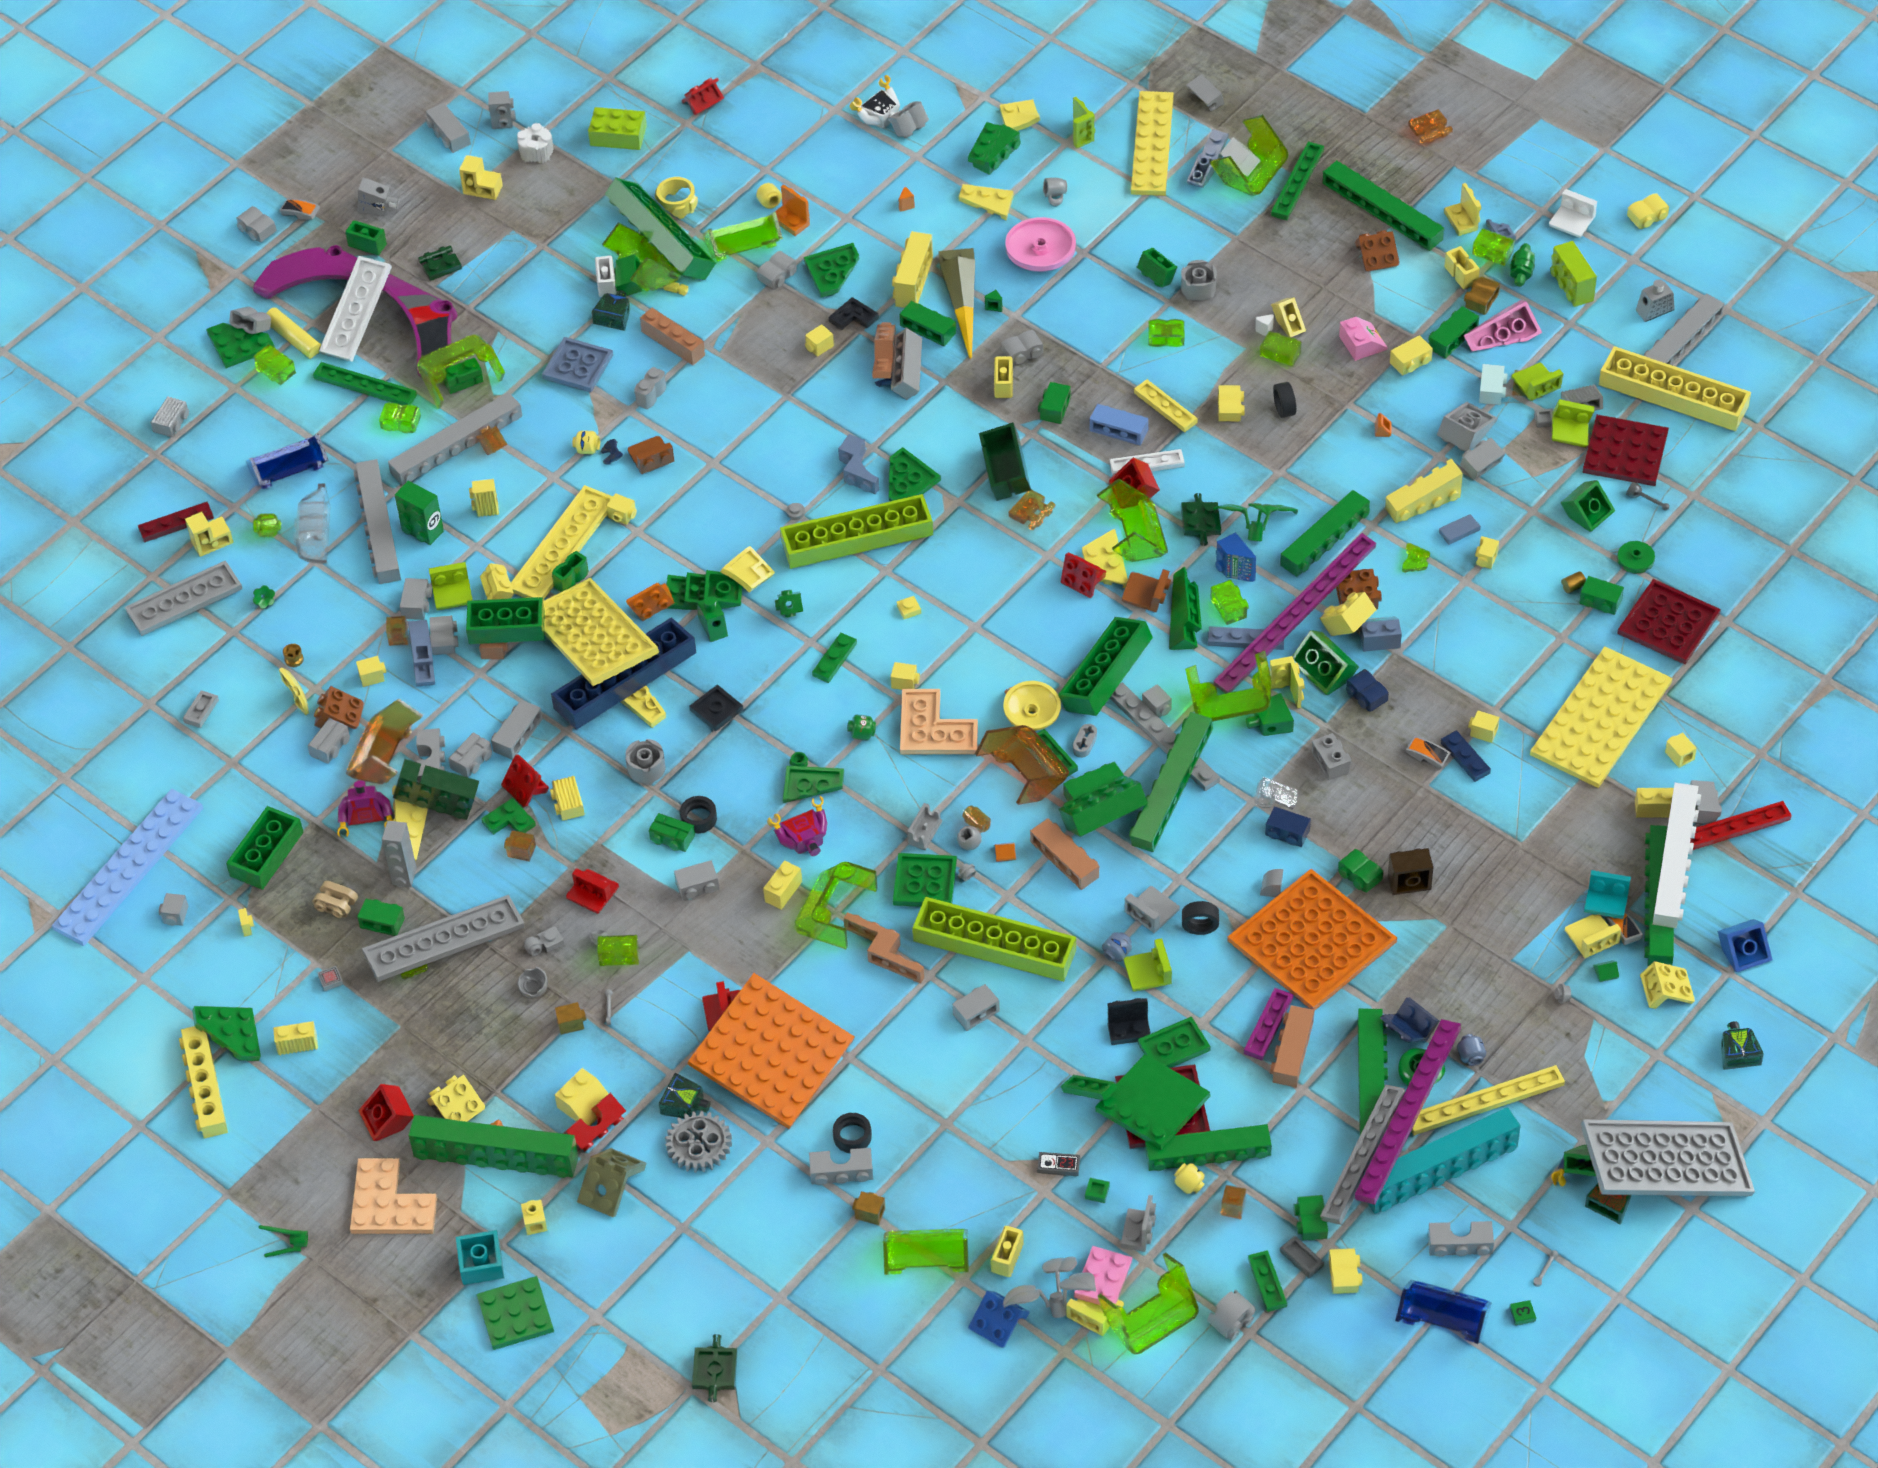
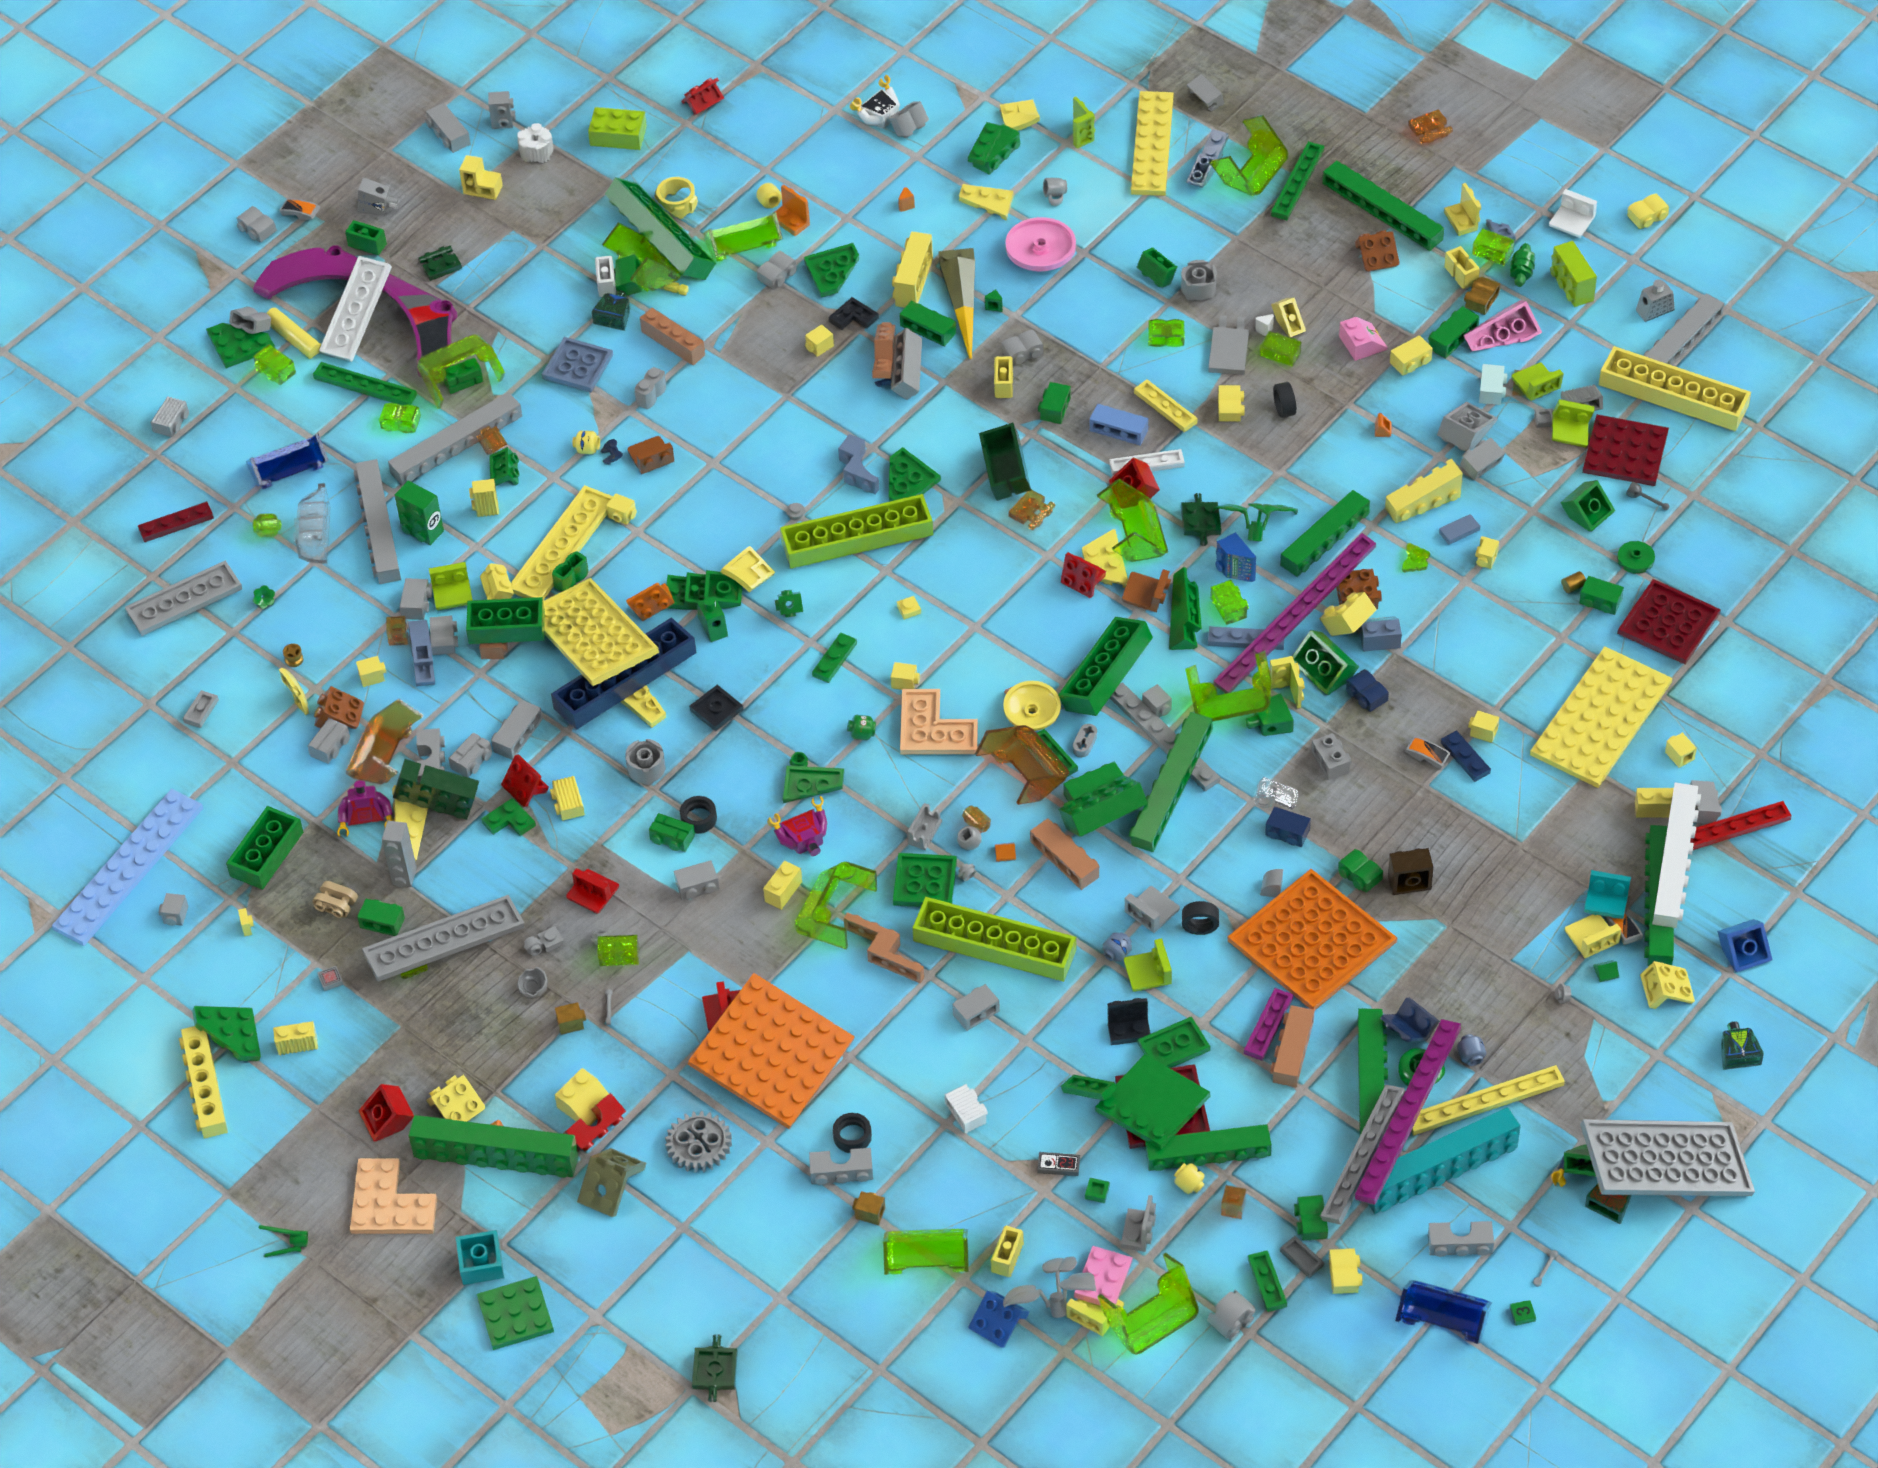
(208, 535): light yellow brick -> none
(504, 466): none -> green bracket
(520, 845): clear orange brick -> none
(534, 1217): light yellow brick -> none
(682, 1098): clear green torso -> none
(966, 1108): none -> white brick
(1229, 348): none -> light grey tile
(1241, 155): white brick -> none

